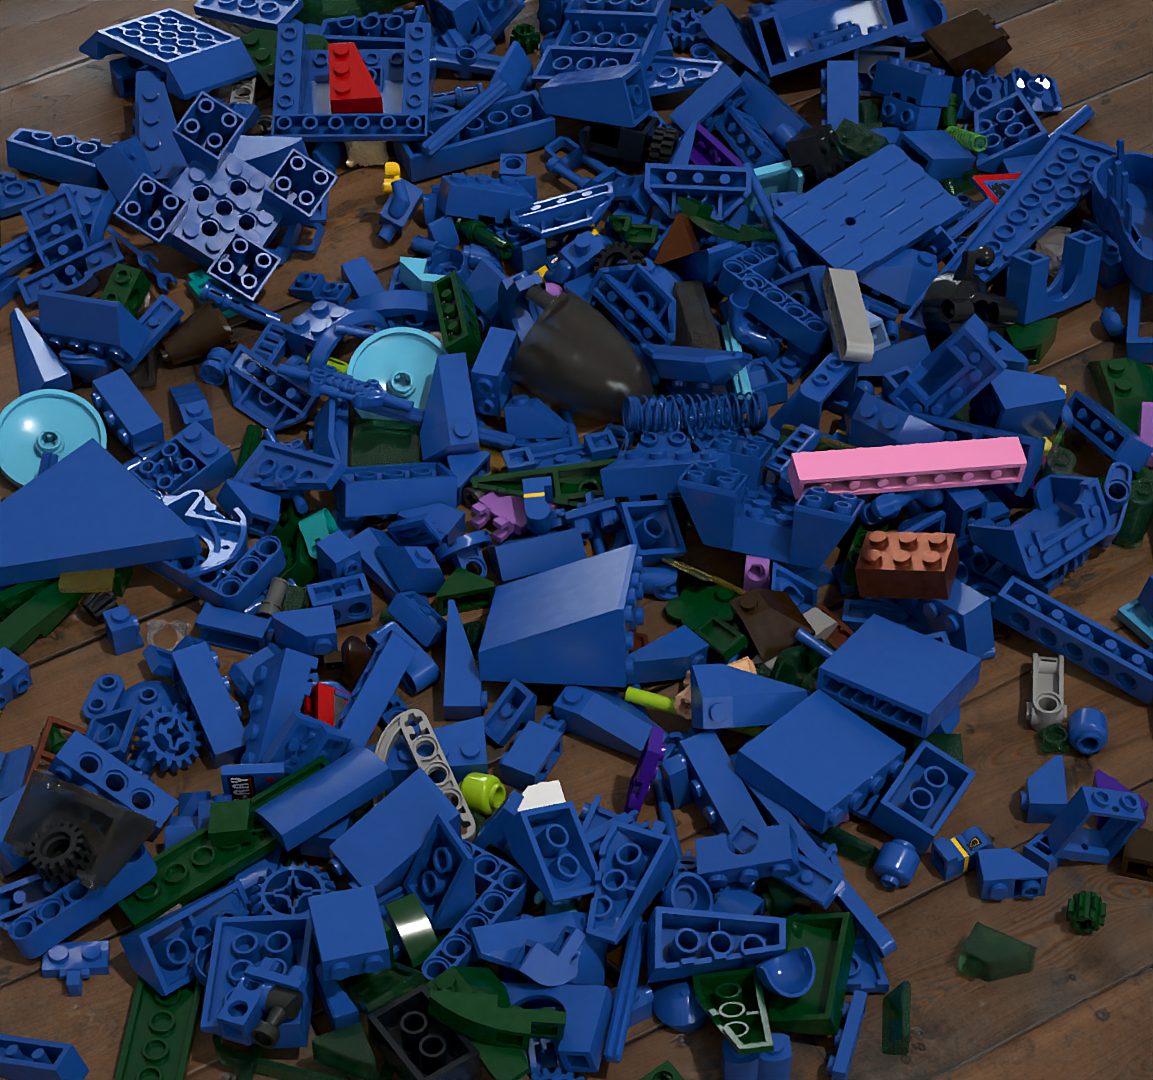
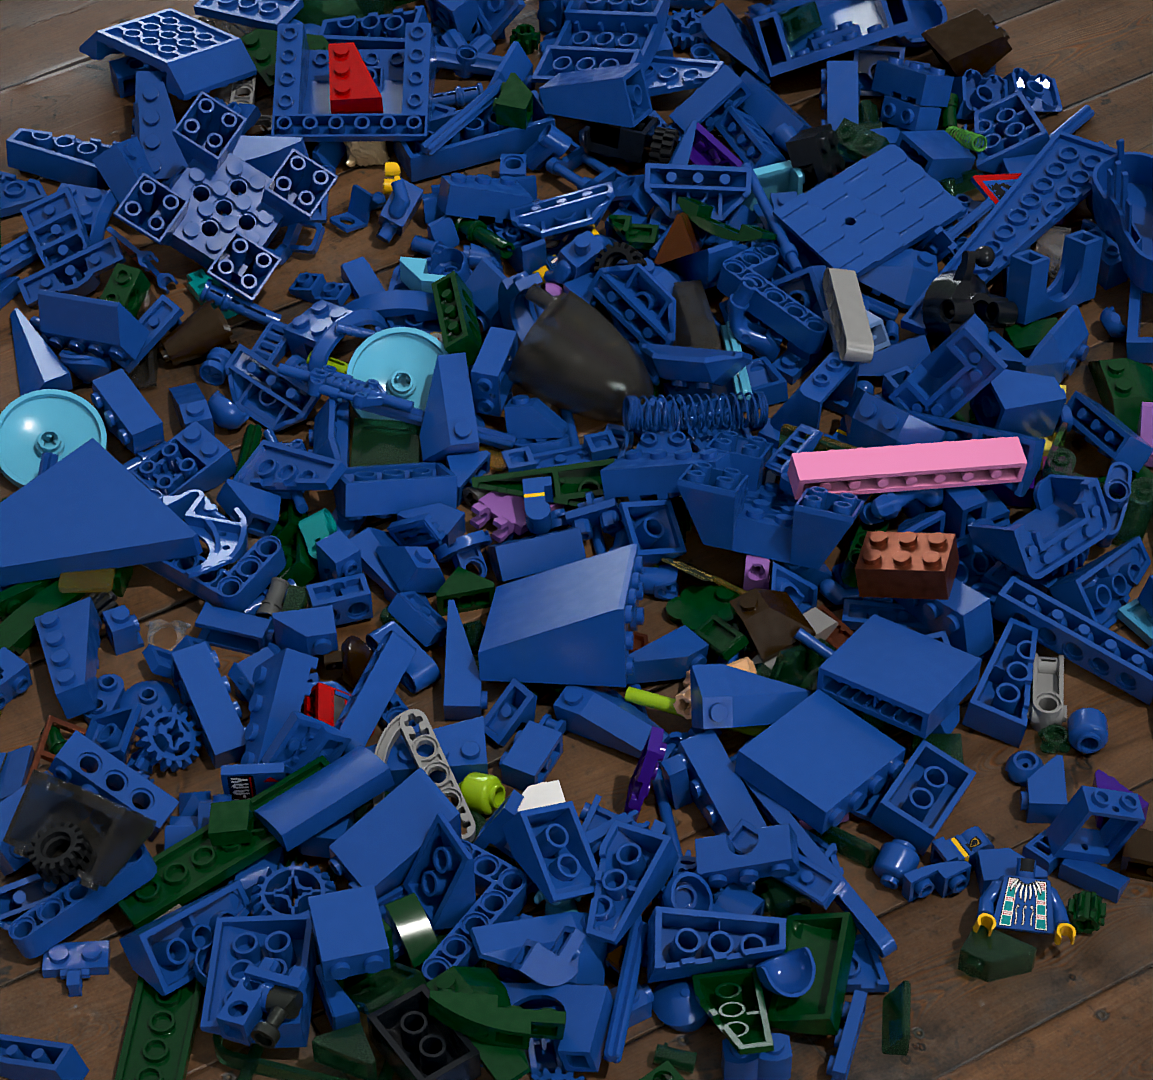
(71, 653): none -> blue wedge
(225, 412): none -> blue hair
(359, 209): none -> blue bracket
(514, 104): none -> dark green slope
(550, 143): none -> blue piece
(678, 1058): none -> clear green pin
(799, 20): none -> slope
(836, 593): none -> blue arm
(942, 877): none -> blue slope
(1003, 692): none -> blue wedge
(1022, 766): none -> blue plate
(1024, 905): none -> torso
(1060, 348): none -> blue wedge
(1094, 878): none -> blue slope
(1104, 583): none -> blue wedge

